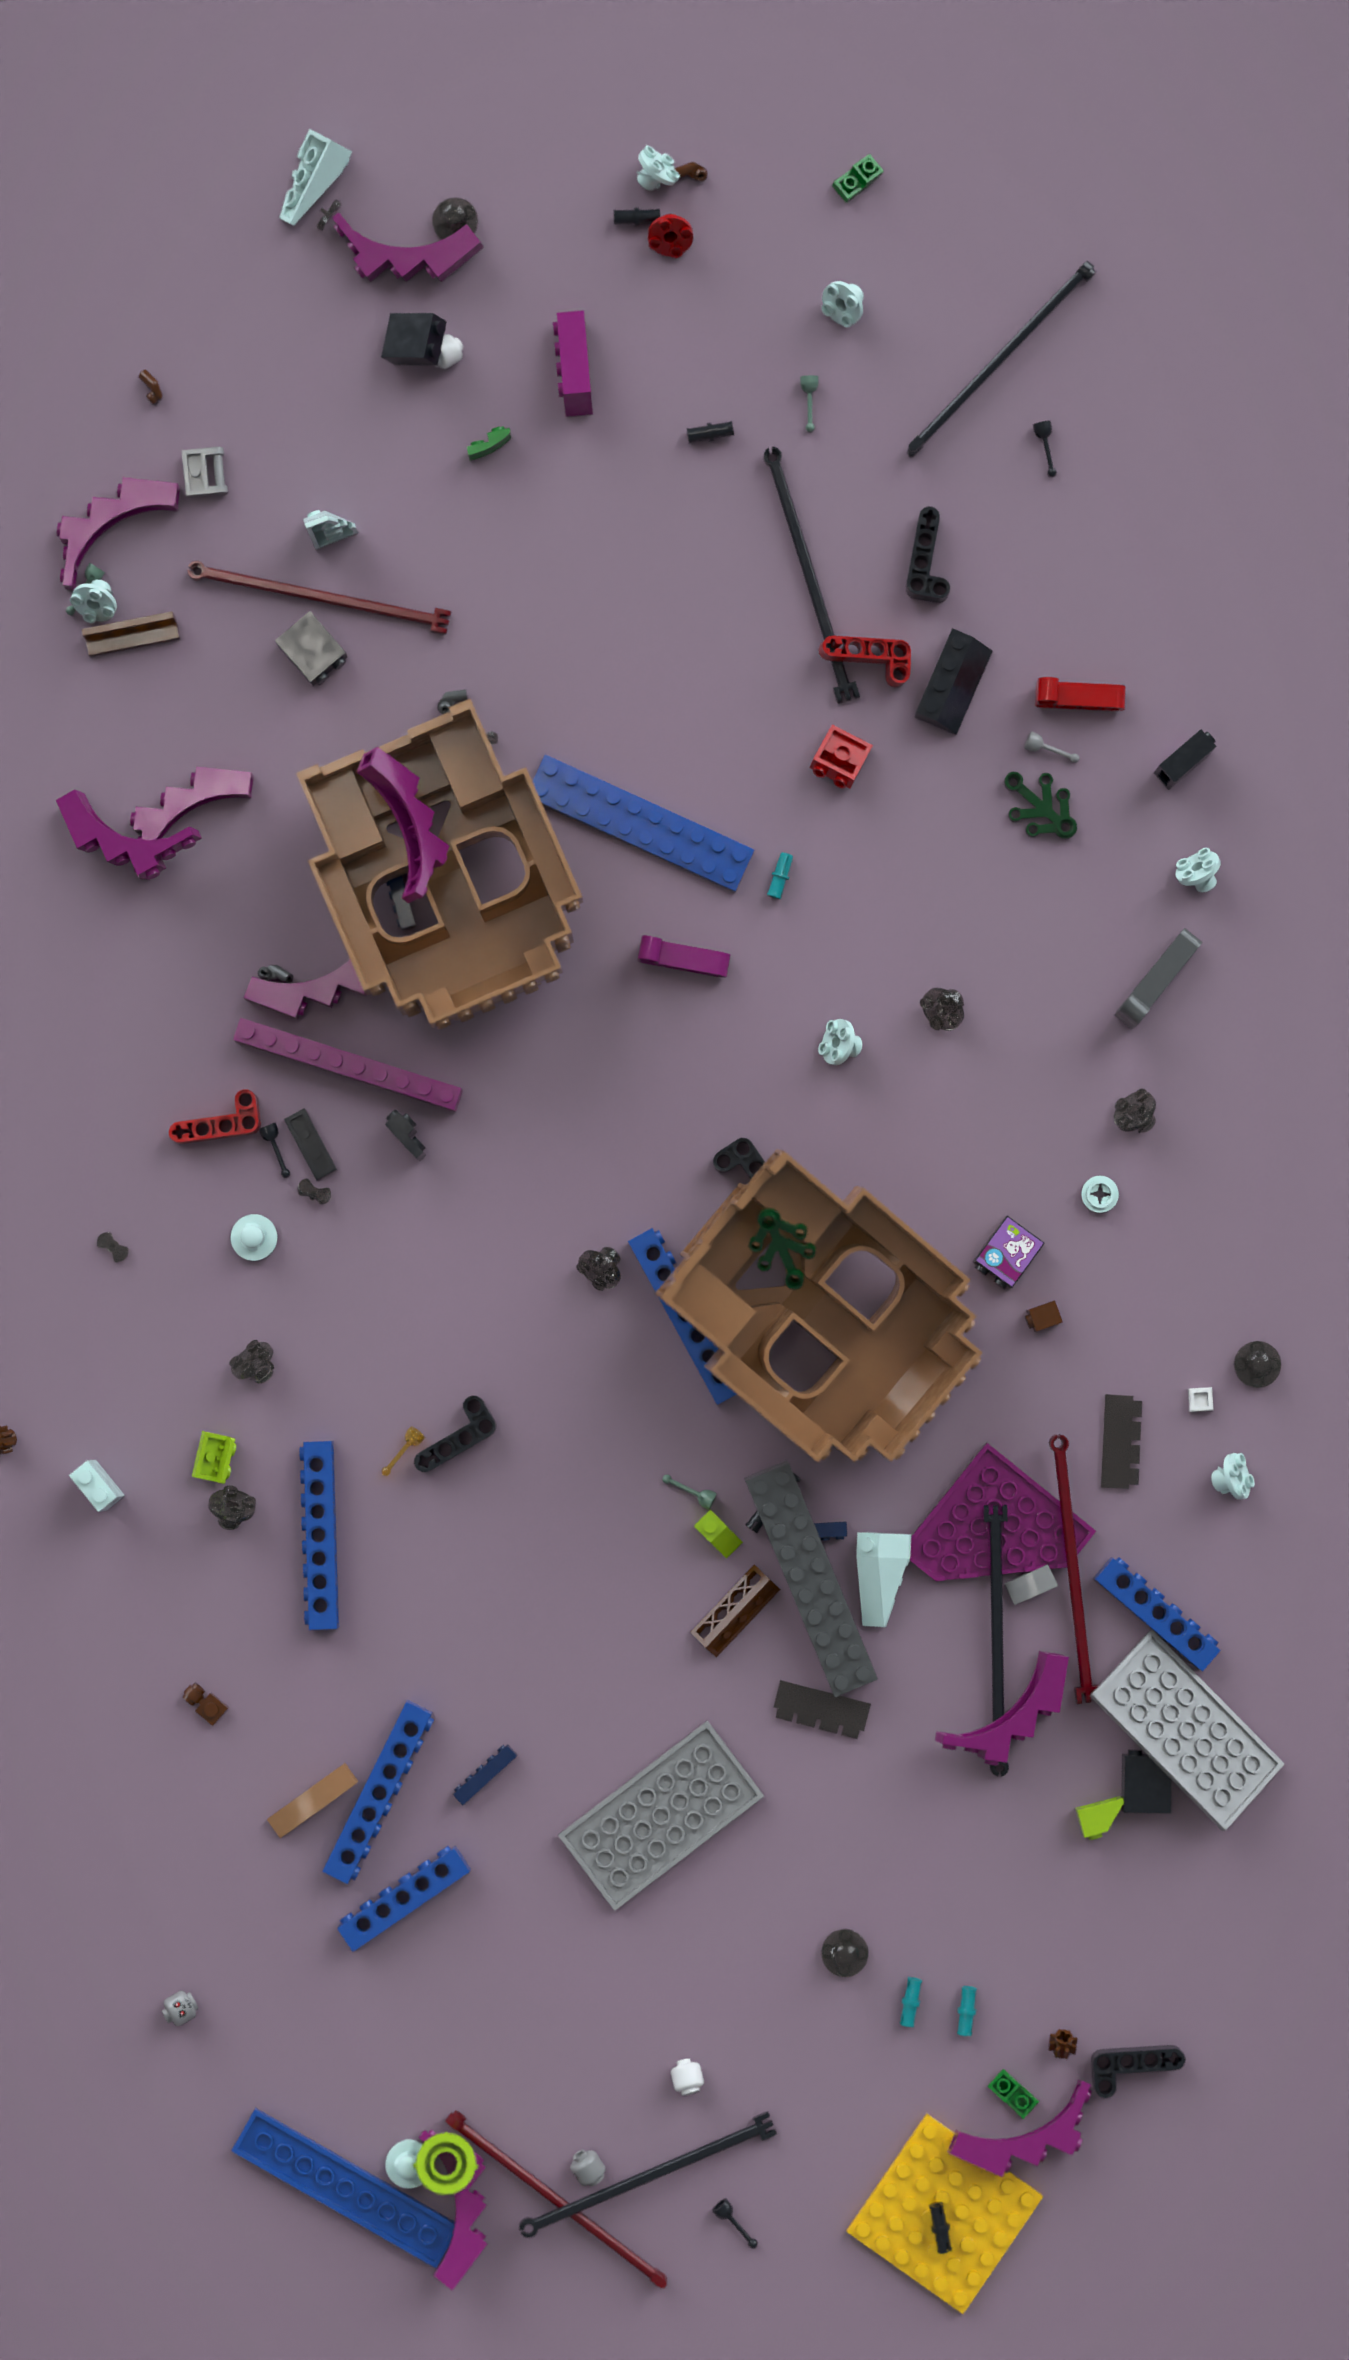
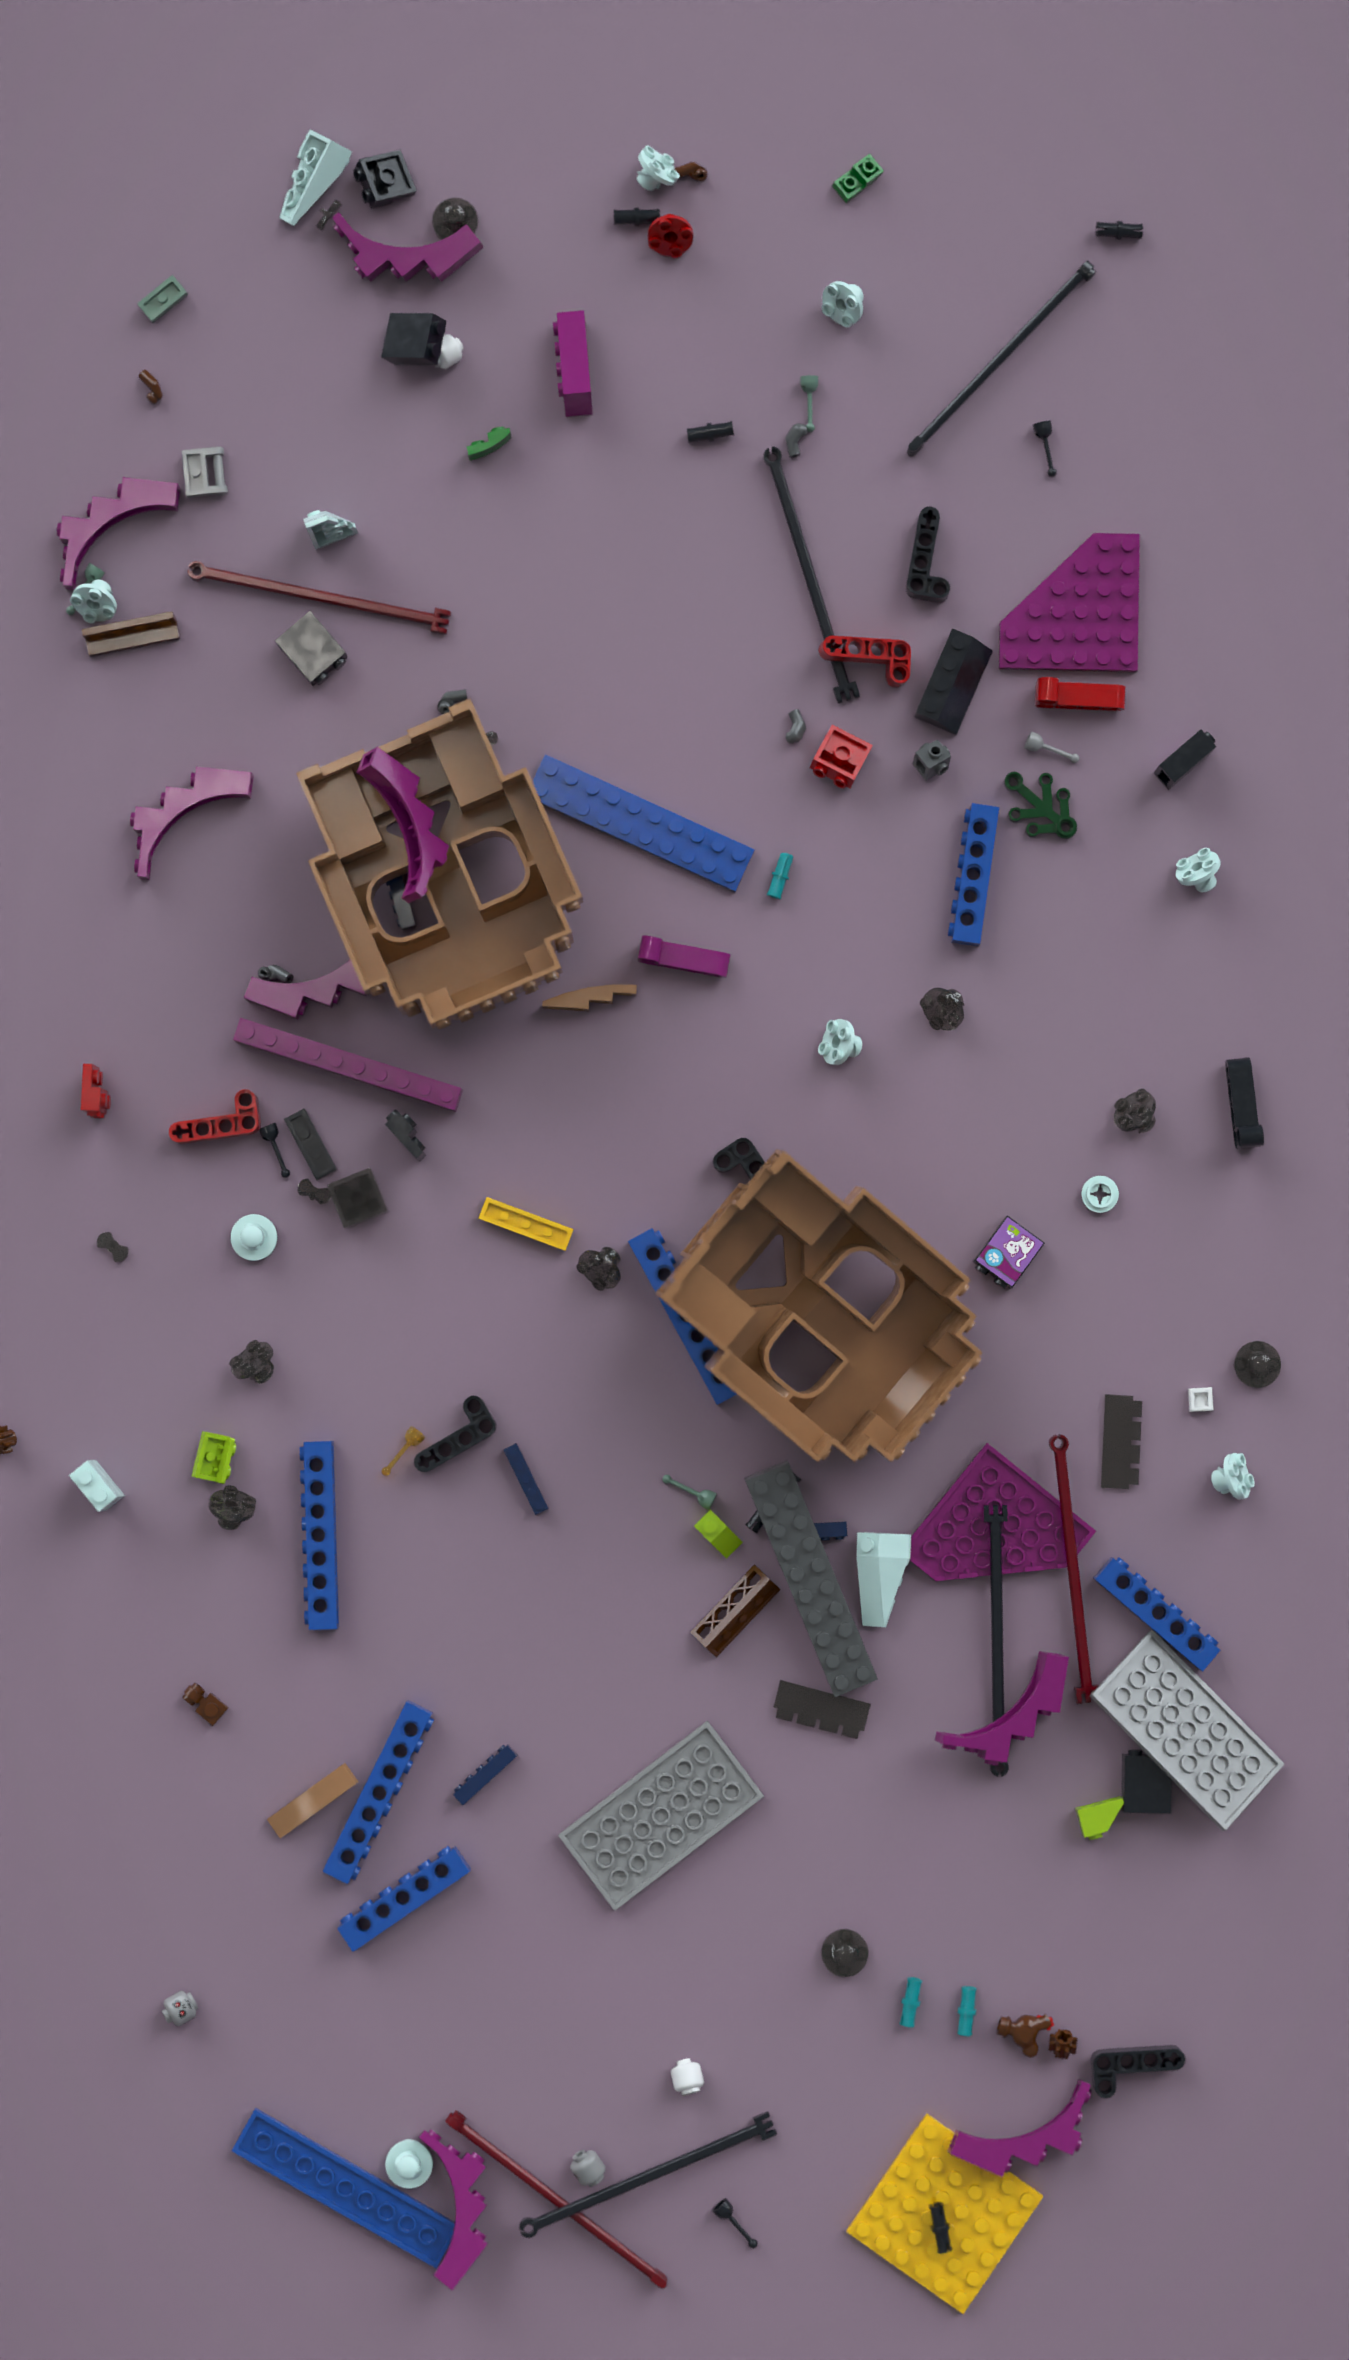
(90, 832): magenta arch -> none
(94, 1098): none -> red plate
(162, 299): none -> sand green plate
(358, 1198): none -> clear smoke brick
(384, 178): none -> black plate
(465, 2163): lime piece -> none
(525, 1478): none -> dark blue piece
(526, 1223): none -> yellow plate
(580, 999): none -> medium nougat slope
(781, 1244): dark green plant -> none
(792, 438): none -> dark grey arm
(798, 728): none -> dark grey arm
(932, 759): none -> dark grey brick
(988, 817): none -> blue brick
(1013, 2093): green slope -> none
(1025, 2031): none -> reddish brown animal
(1031, 1584): light grey slope -> none
(1043, 1316): reddish brown brick -> none
(1080, 613): none -> magenta plate
(1119, 230): none -> black pin
(1157, 979): dark grey beam -> none
(1242, 1102): none -> black beam

